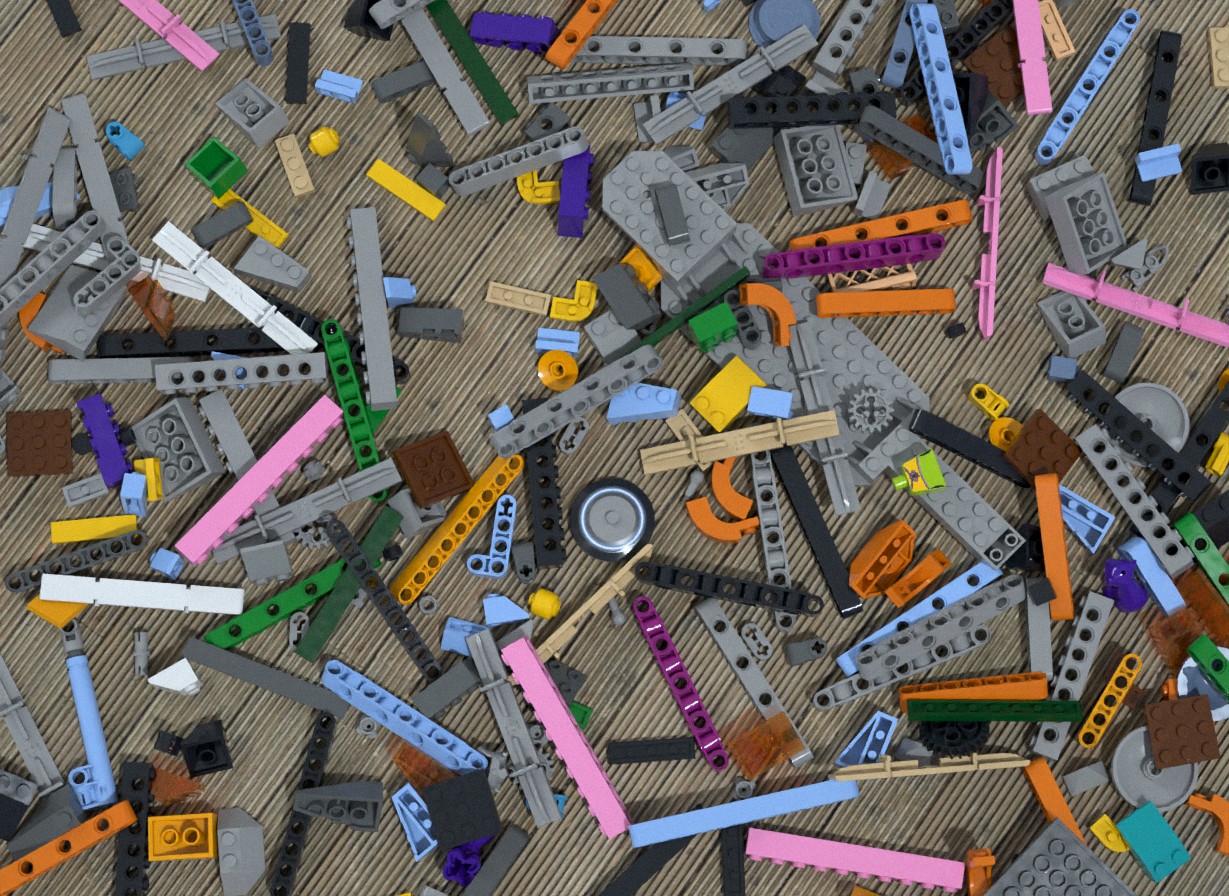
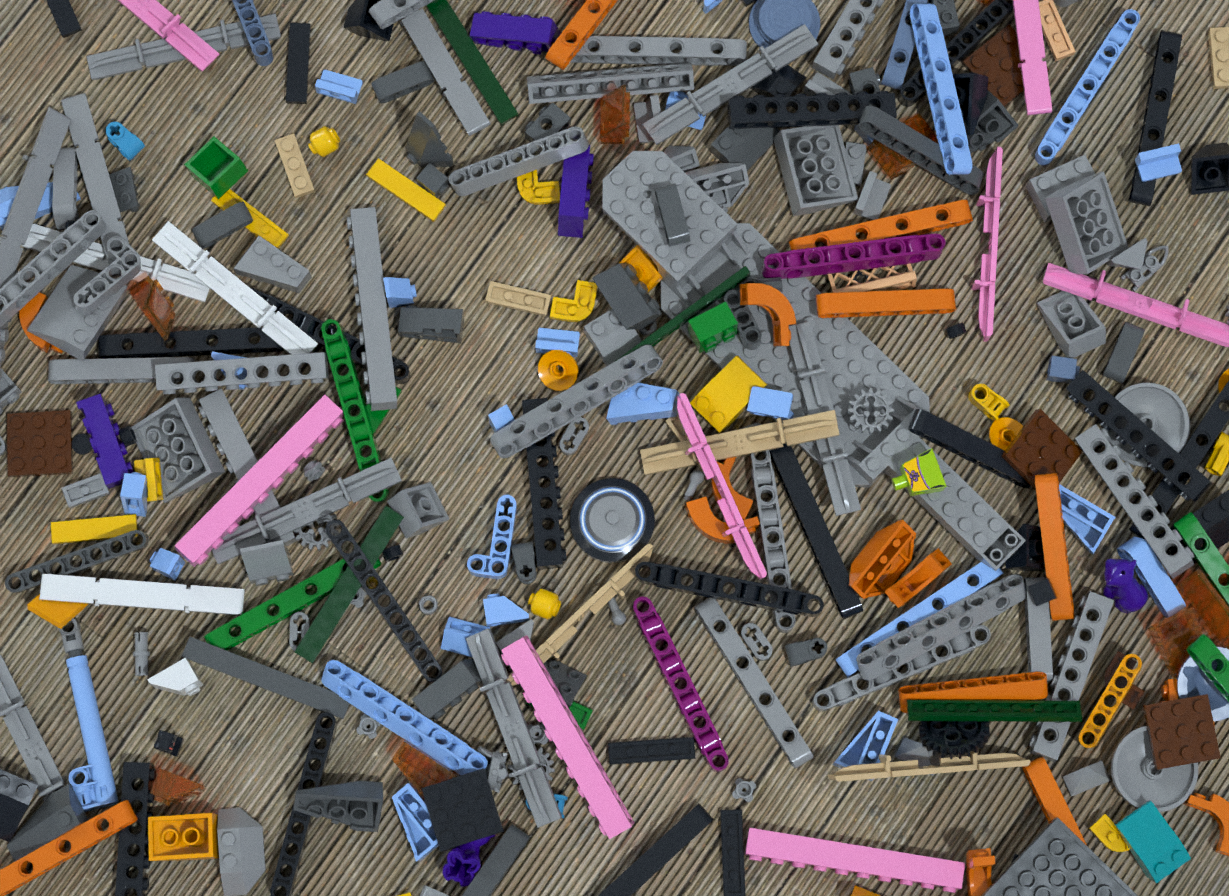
(207, 749): black slope -> none
(252, 112): light grey slope -> none
(433, 469): reddish brown plate -> none
(447, 529): light orange beam -> none
(615, 116): none -> clear orange slope
(726, 504): none -> bright pink piece
(742, 812): light blue beam -> none
(766, 746): clear orange slope -> none

